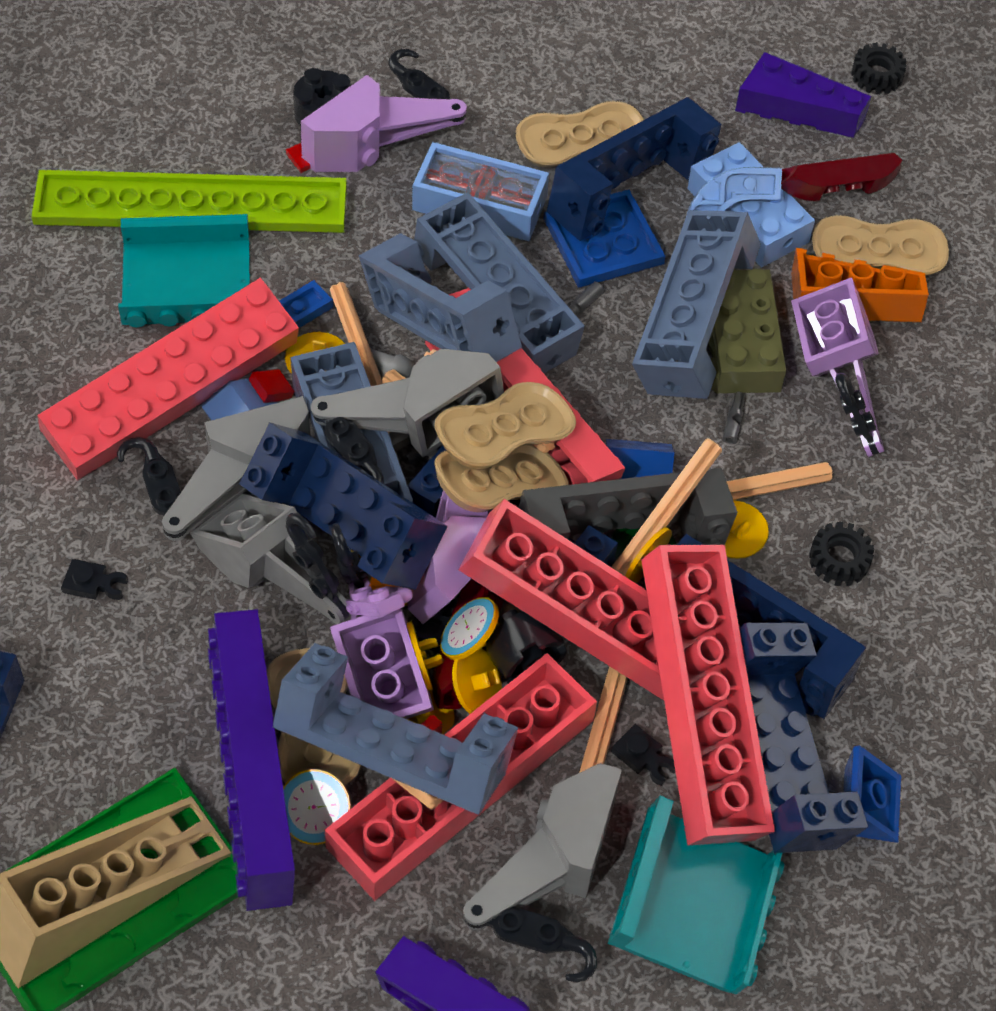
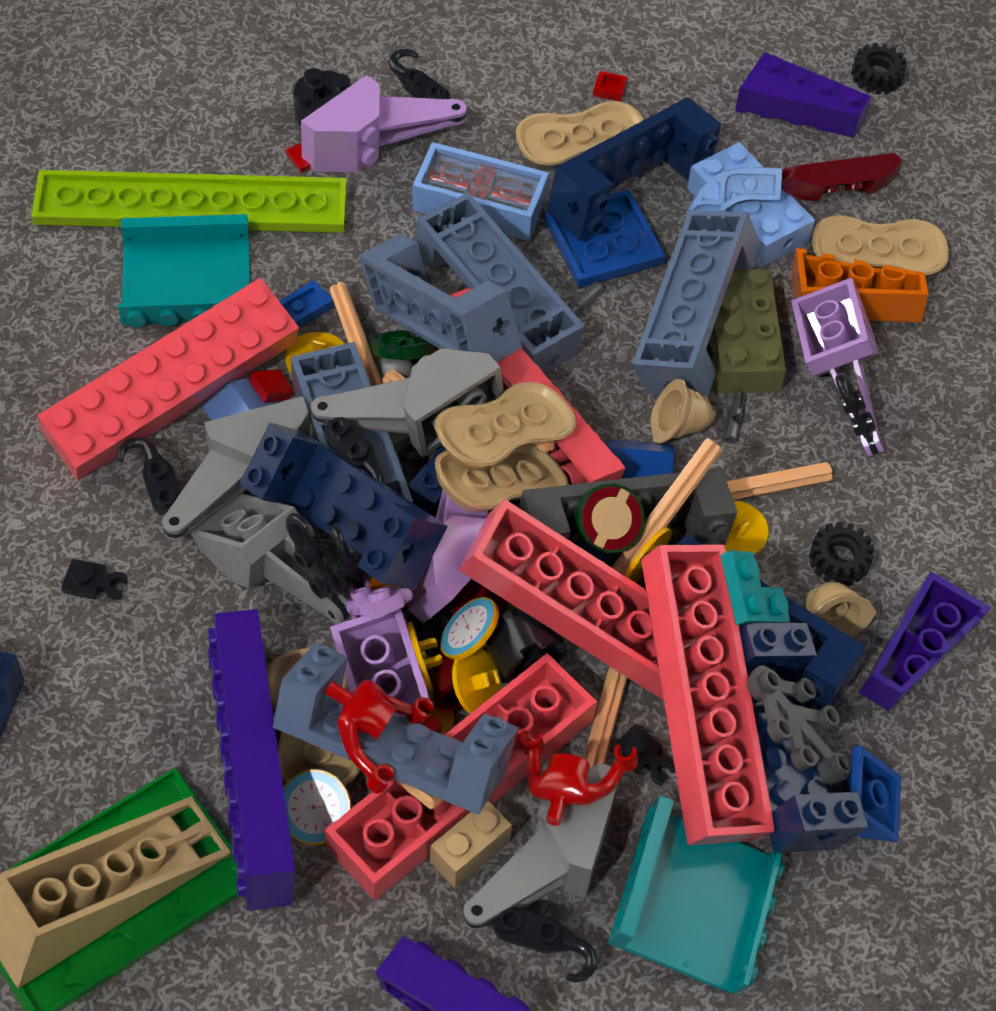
(369, 711): none -> red piece
(400, 345): none -> dark green tile
(470, 844): none -> tan brick
(567, 777): none -> red piece
(609, 518): none -> tile
(610, 86): none -> red tile
(680, 412): none -> tan piece
(748, 599): none -> teal plate
(772, 691): none -> dark grey plant
(840, 607): none -> tan piece
(926, 633): none -> dark purple wedge

